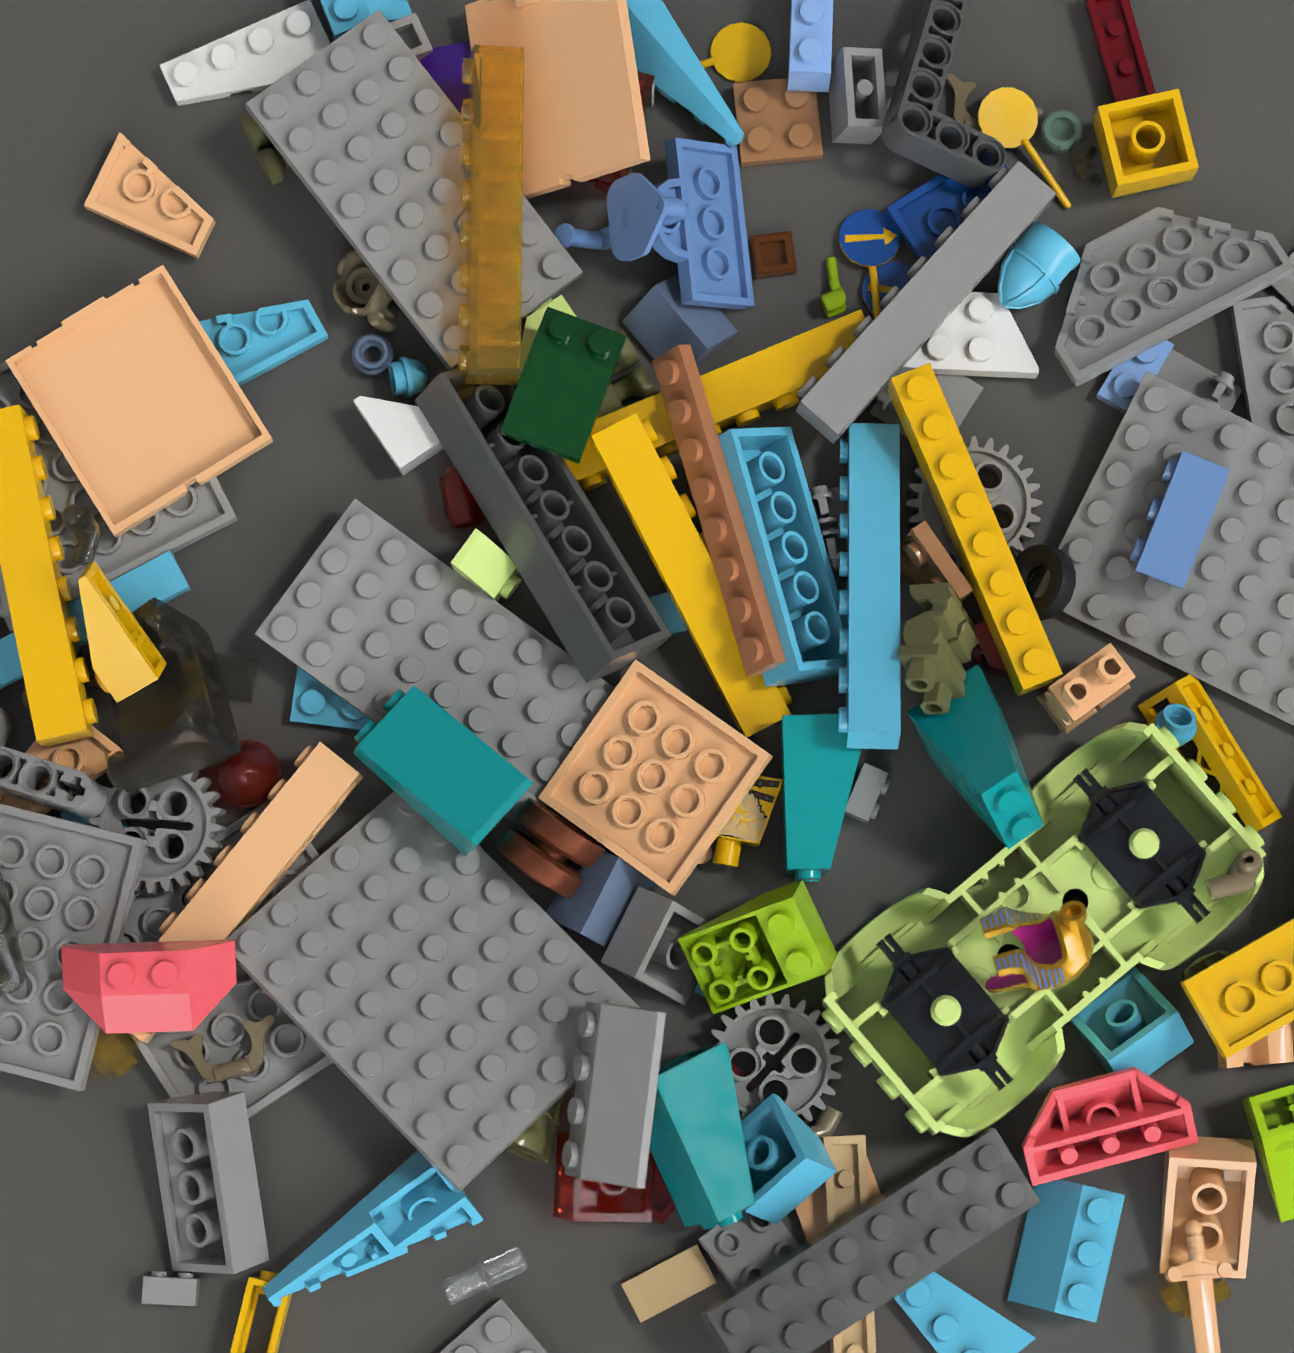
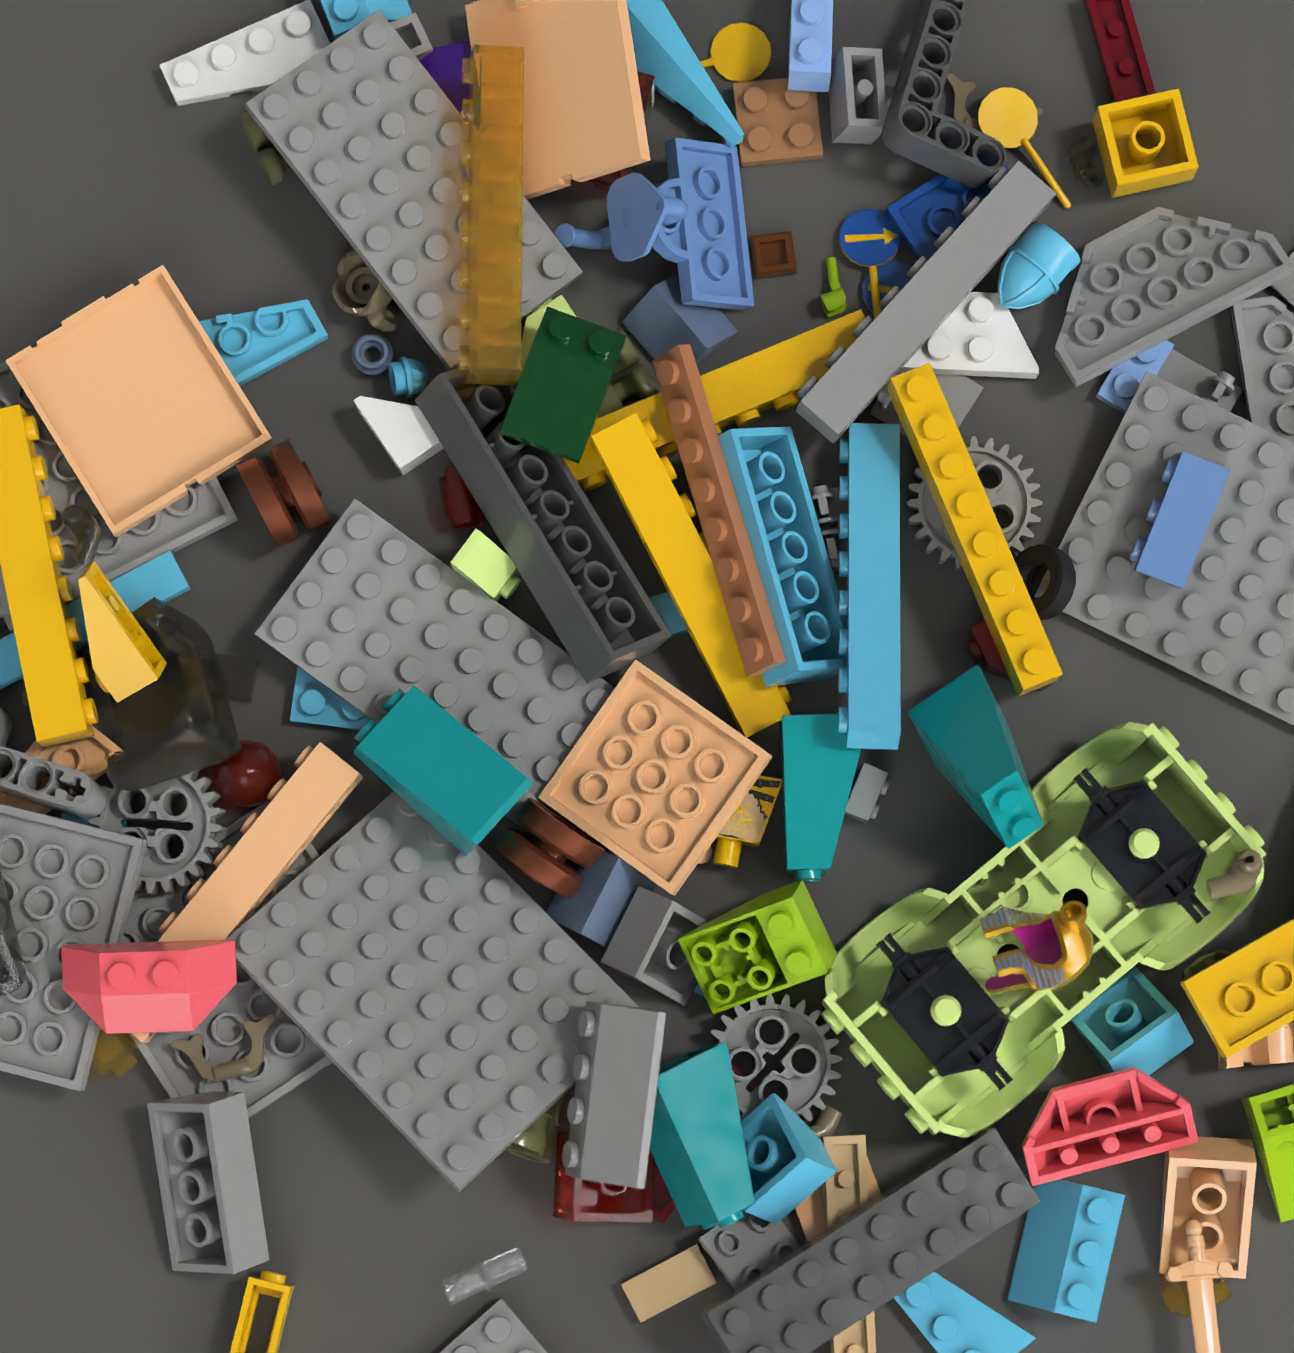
(147, 201): light nougat wing -> none
(170, 1290): light grey piece -> none
(285, 492): none -> copper wheel
(396, 1214): medium azure wedge -> none
(928, 561): medium nougat plate -> none
(937, 646): olive hips -> none
(1060, 130): sand green tile -> none
(1085, 687): light nougat hips -> none
(1179, 721): medium azure plate -> none
(1220, 752): yellow fence -> none

